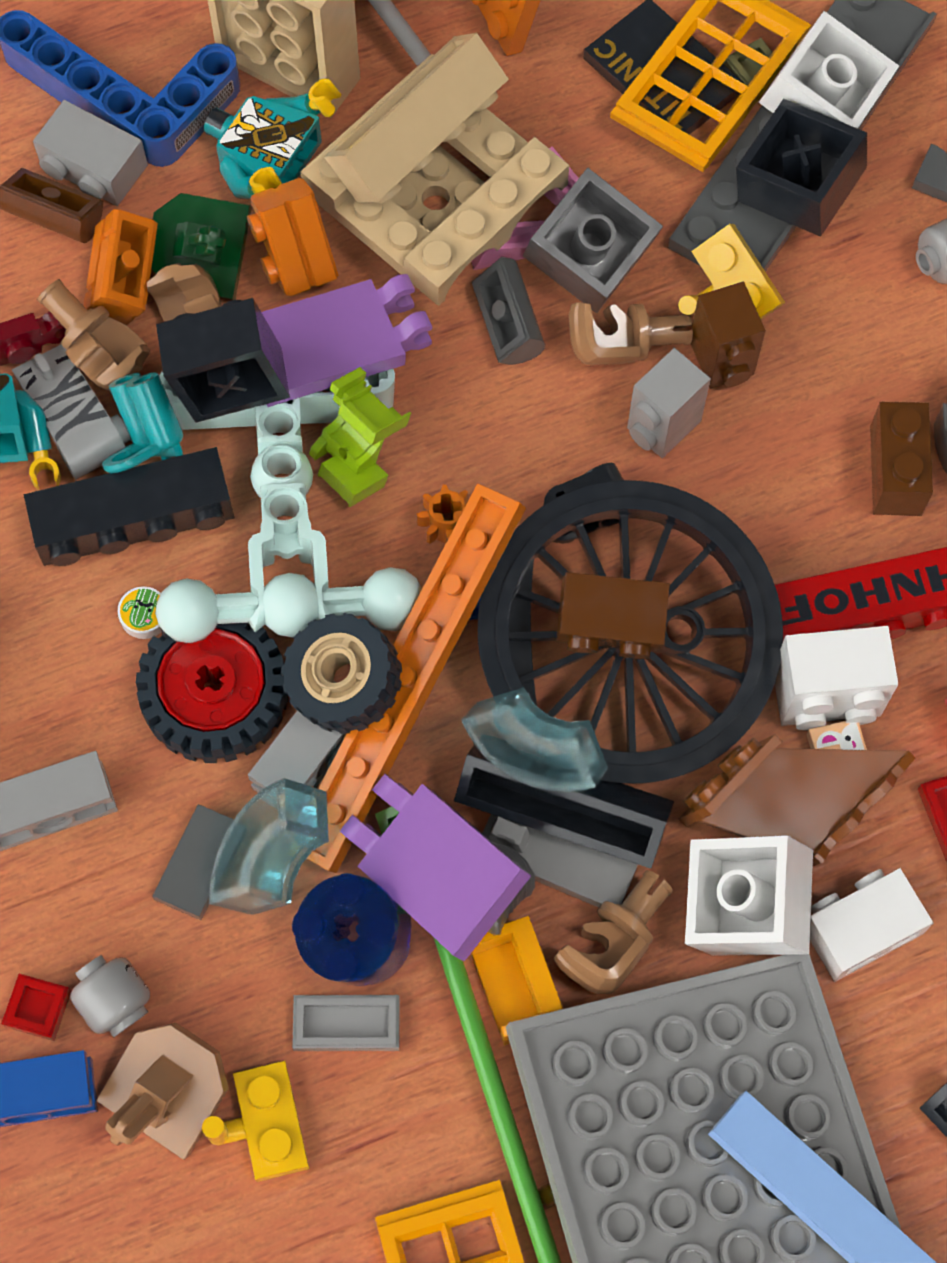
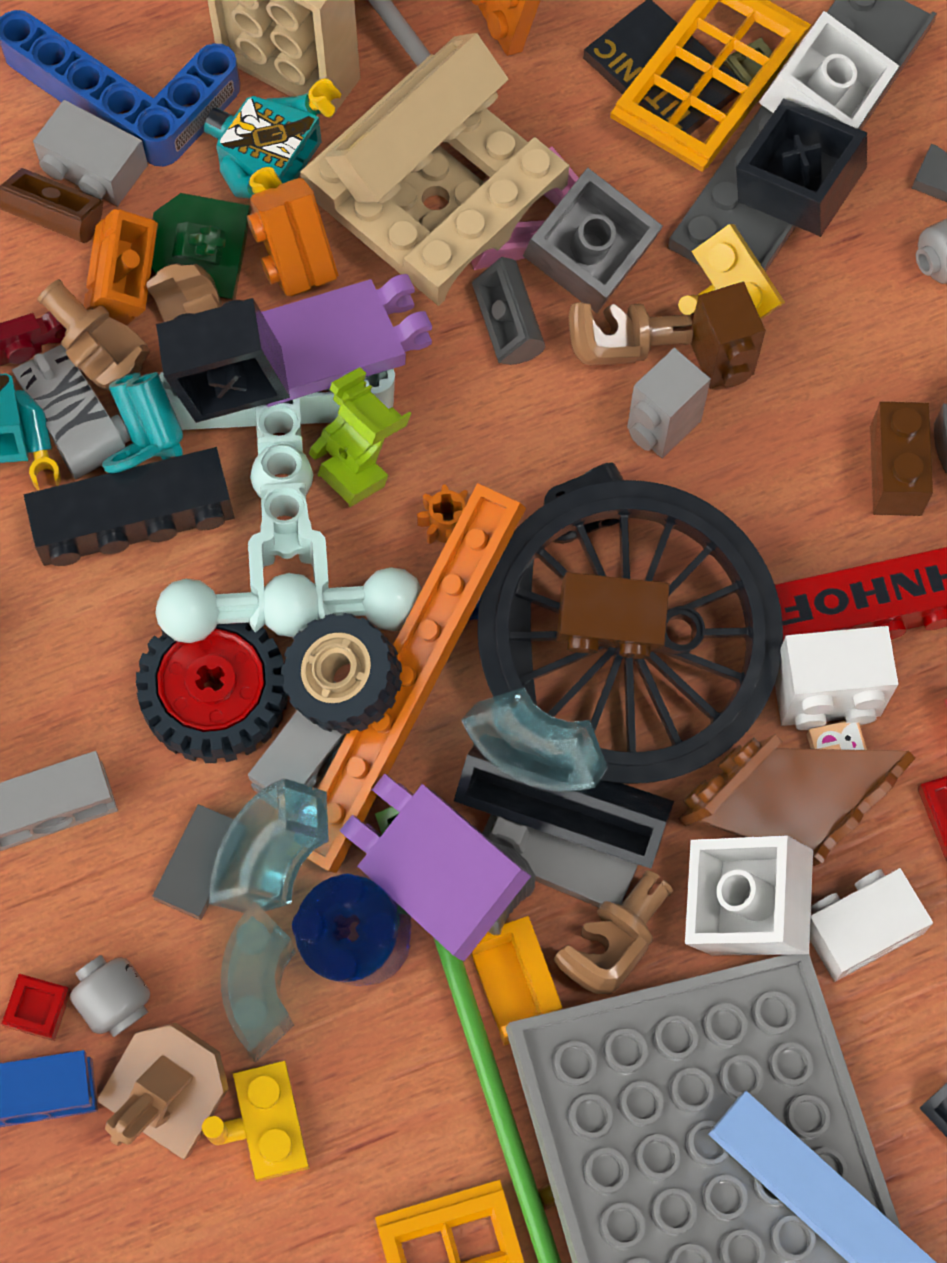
(138, 614): tile -> none
(252, 981): none -> clear light blue brick
(346, 1023): light grey tile -> none

